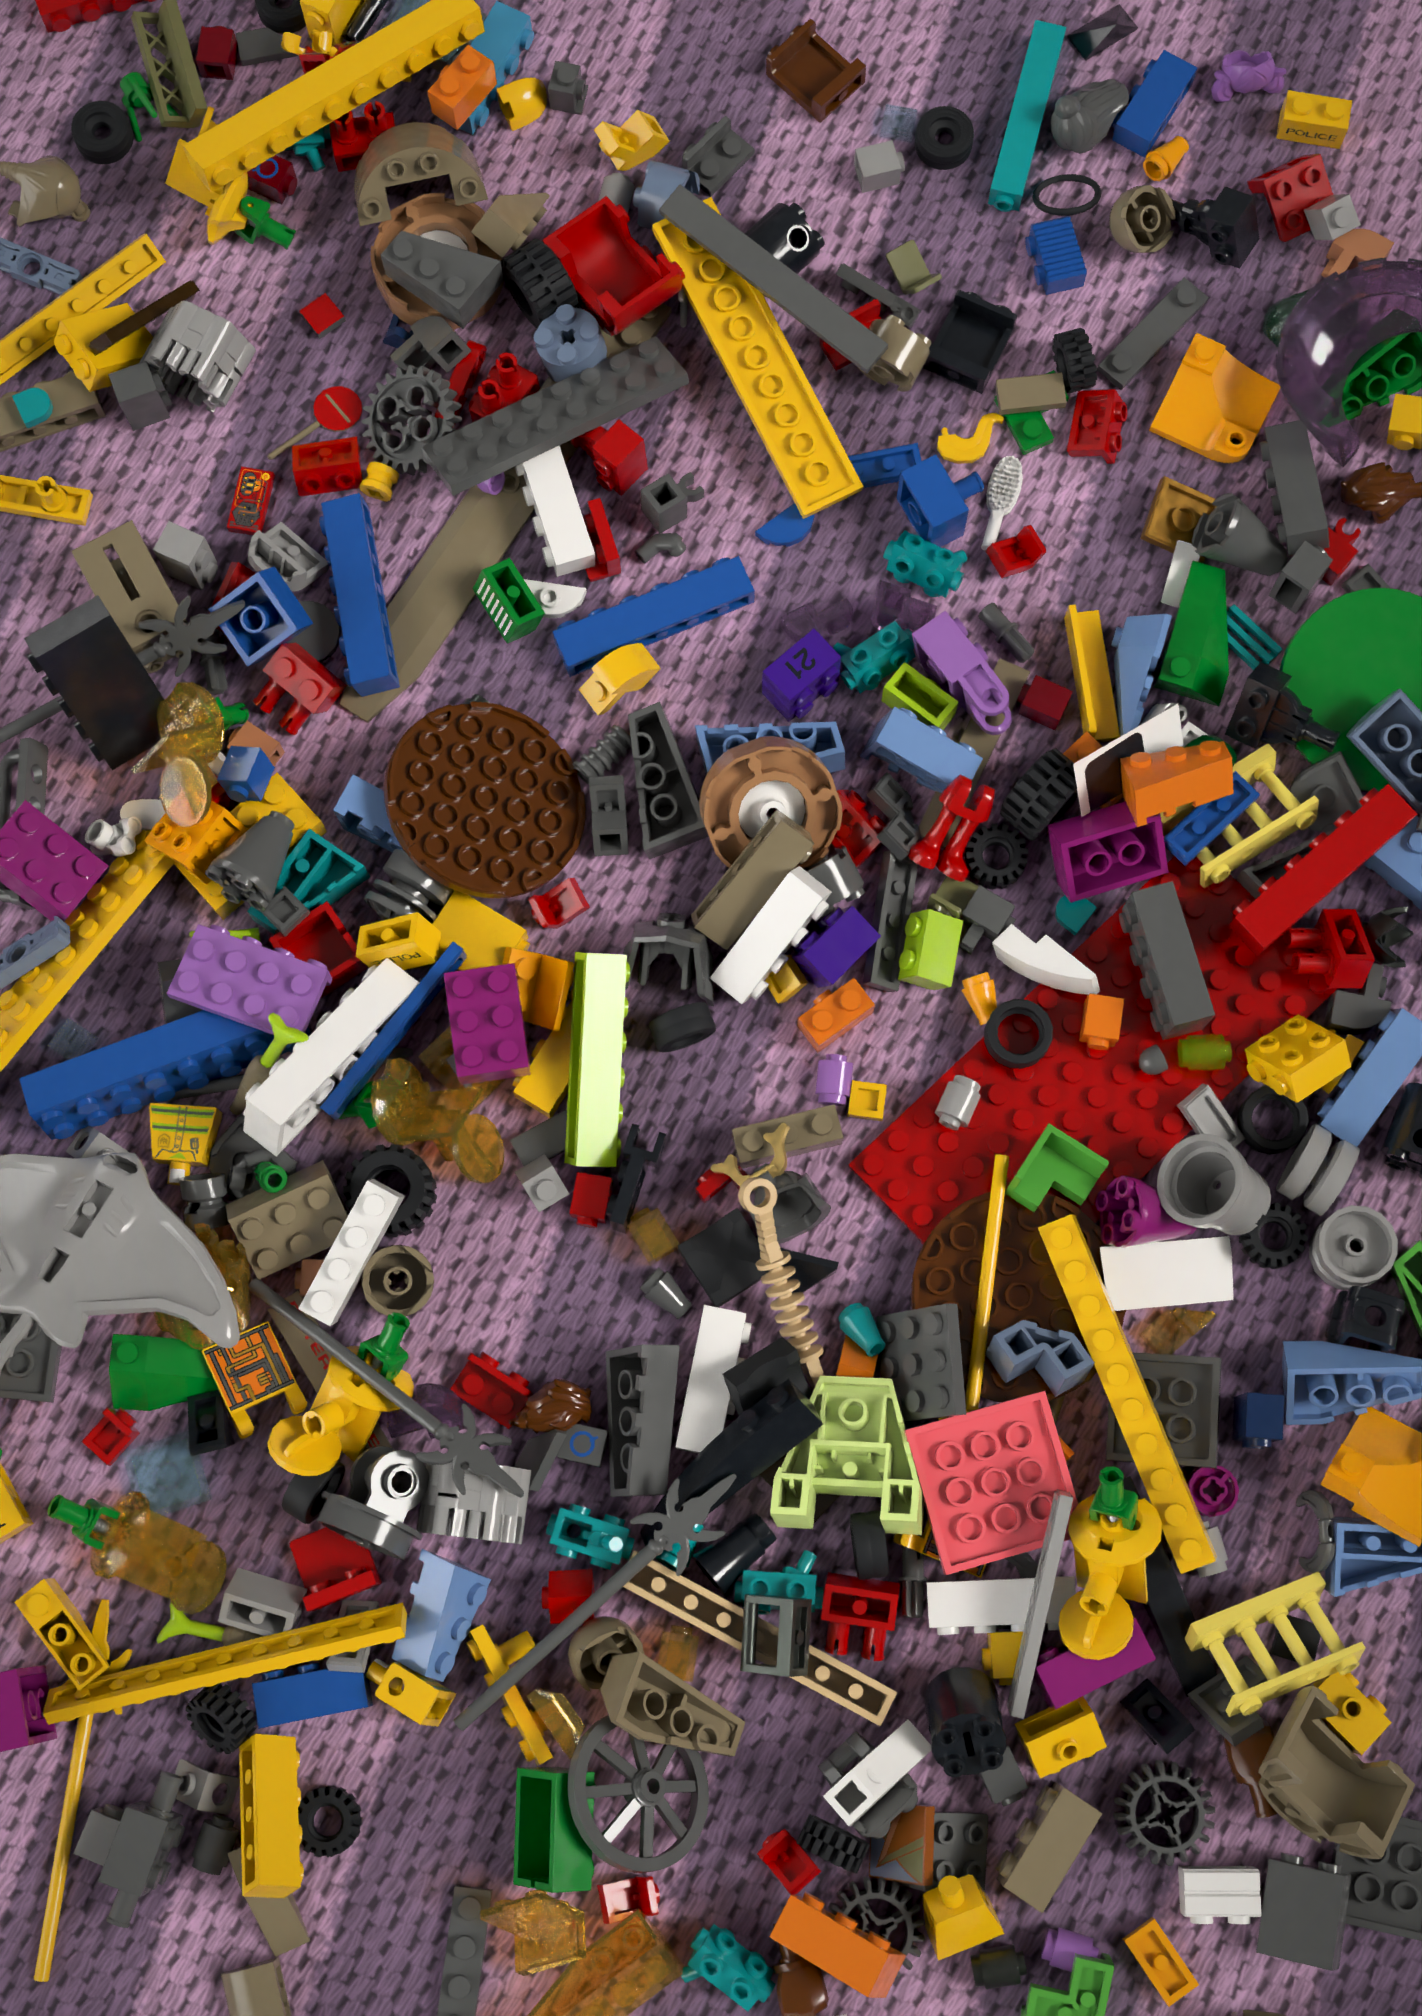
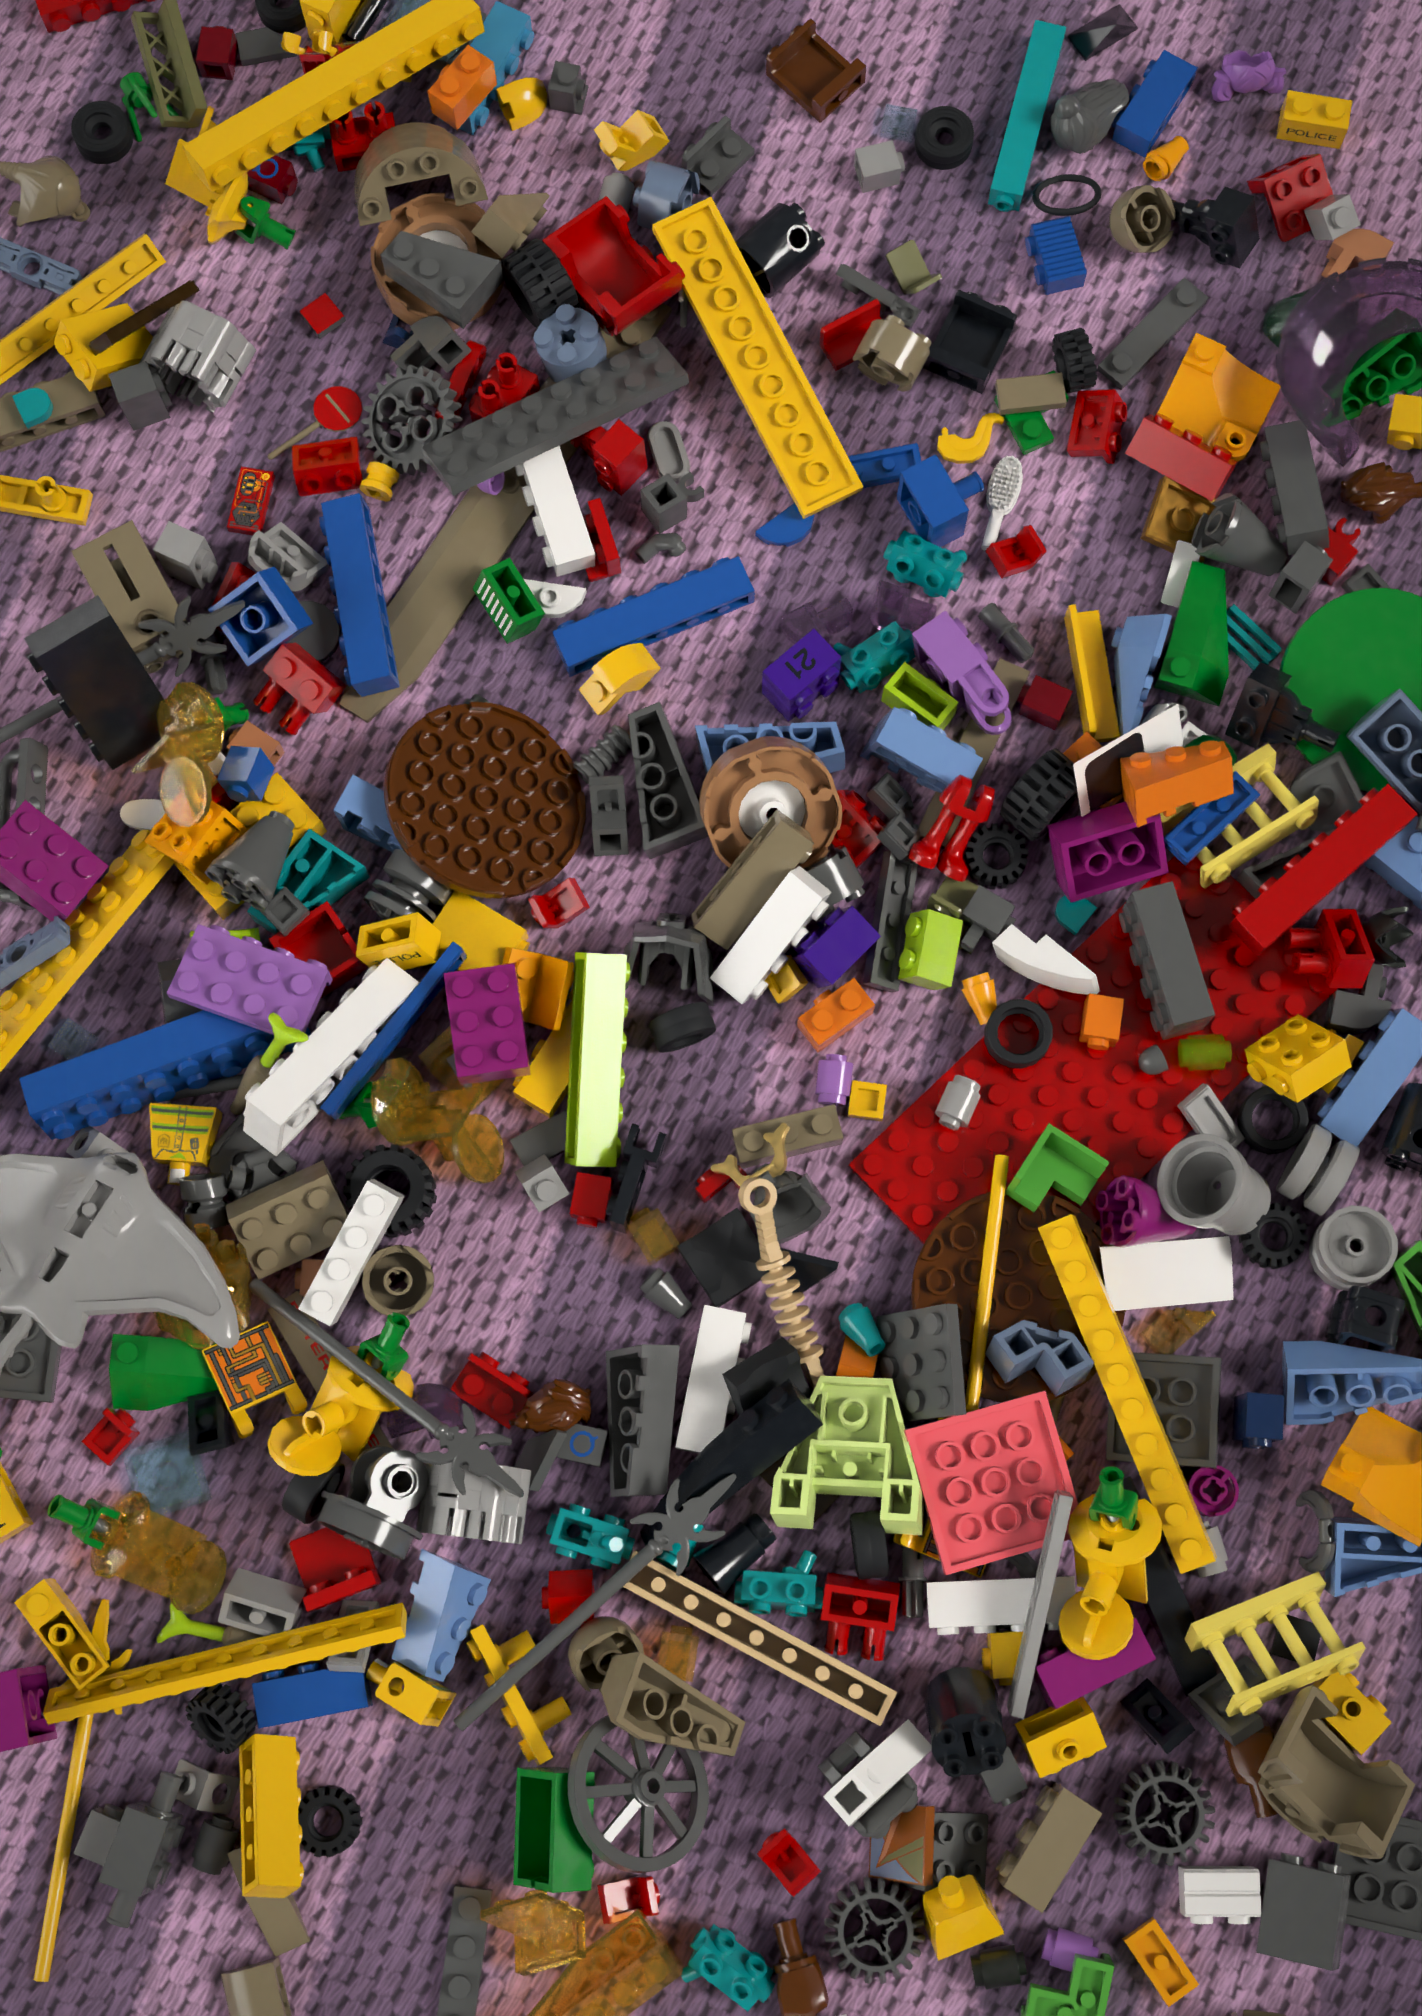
(114, 839): white plate -> none
(276, 1181): green pin -> none
(558, 1717): clear yellow slope -> none
(668, 450): none -> light grey tile
(773, 279): dark grey tile -> none
(792, 1635): pearl dark grey tile -> none
(833, 1843): black tyre -> none
(838, 1946): orange wedge -> none
(1181, 456): none -> red brick

